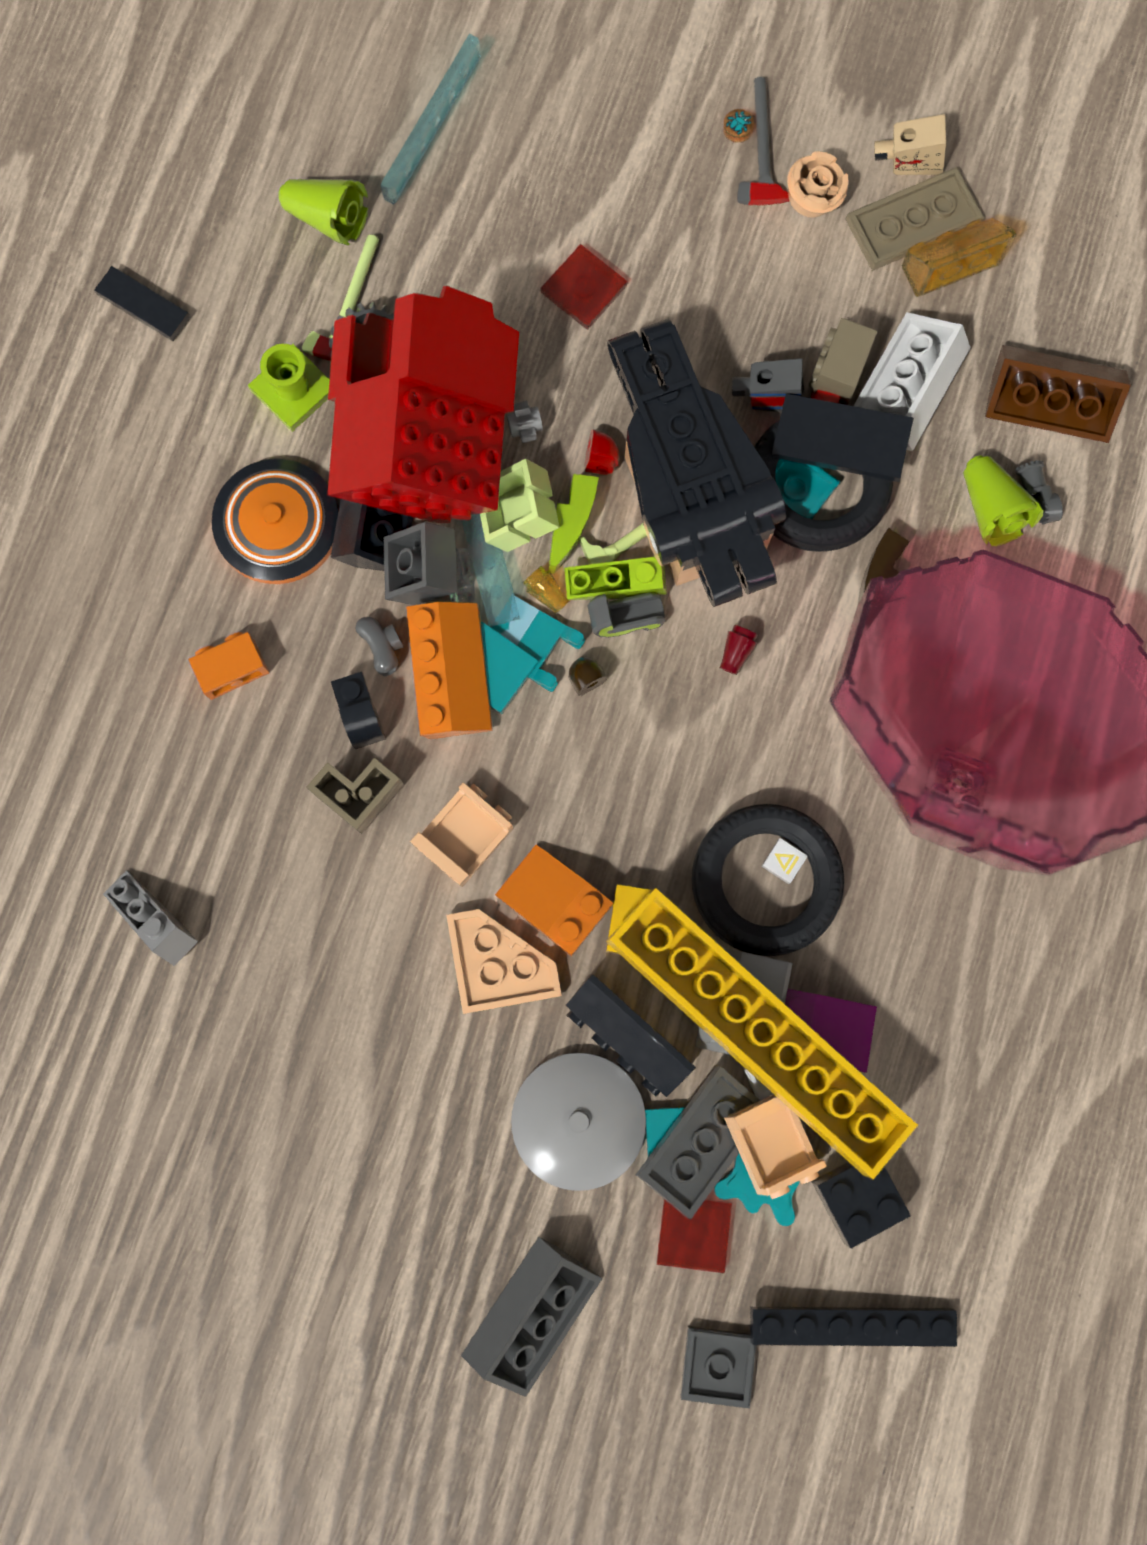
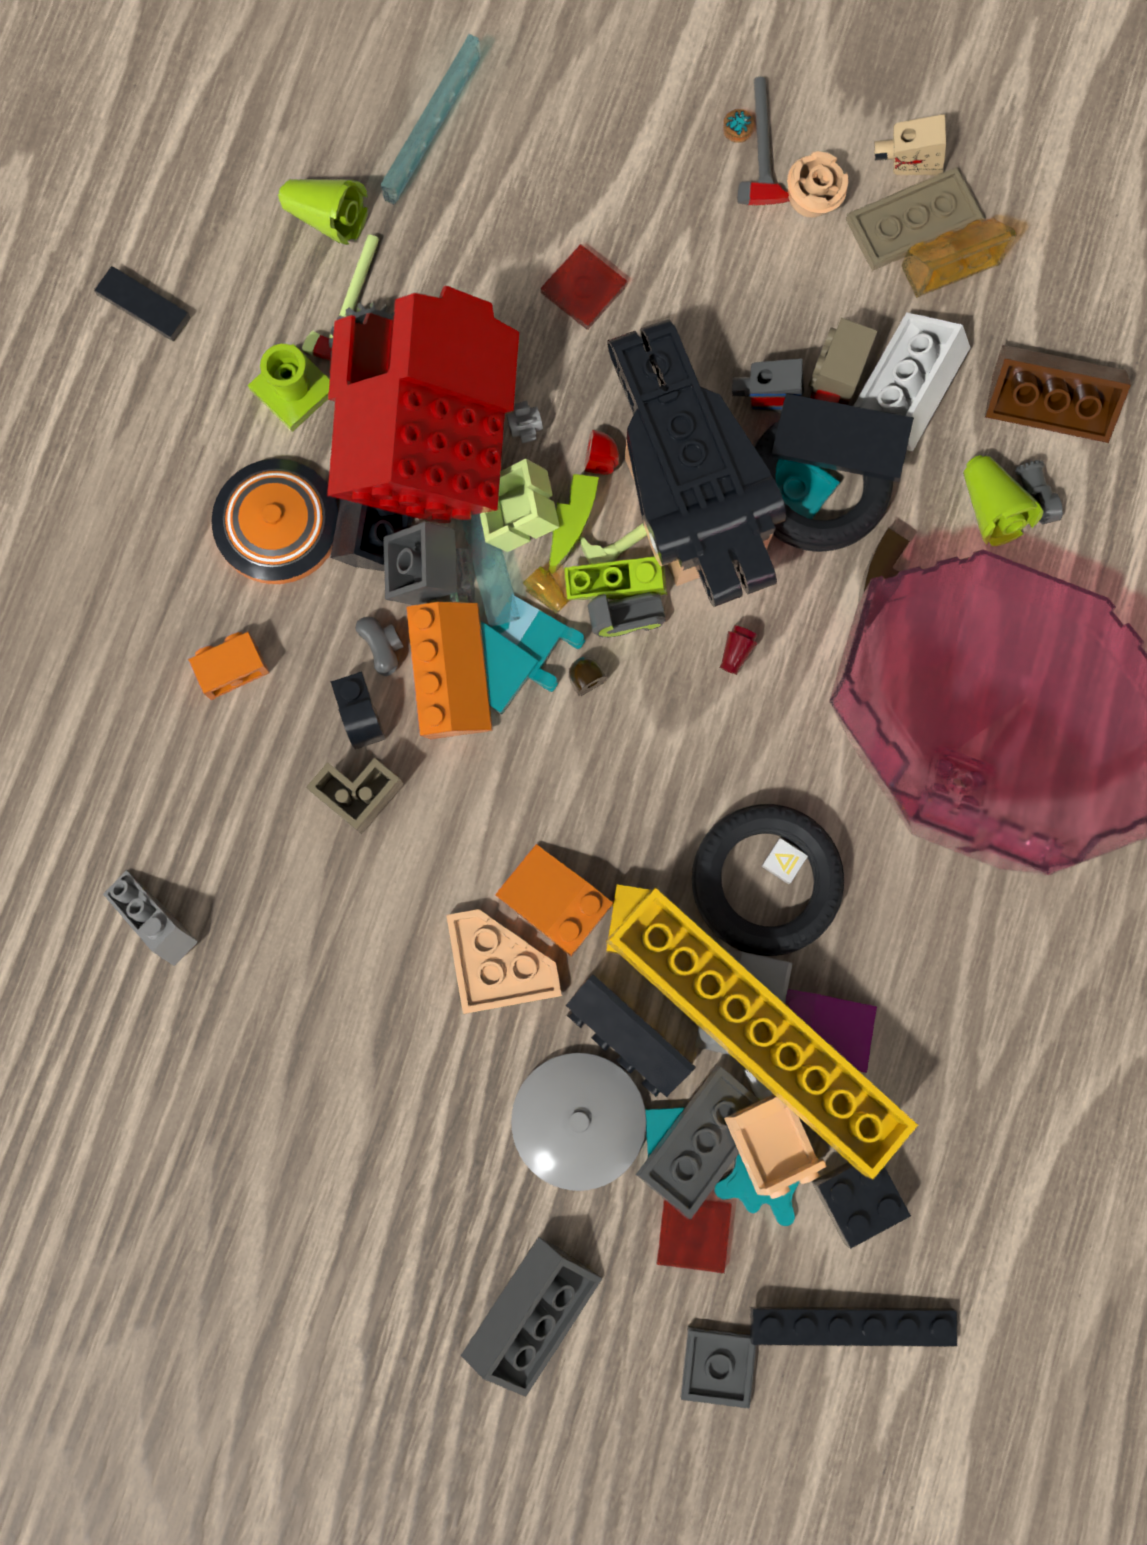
(464, 834): light nougat panel -> none

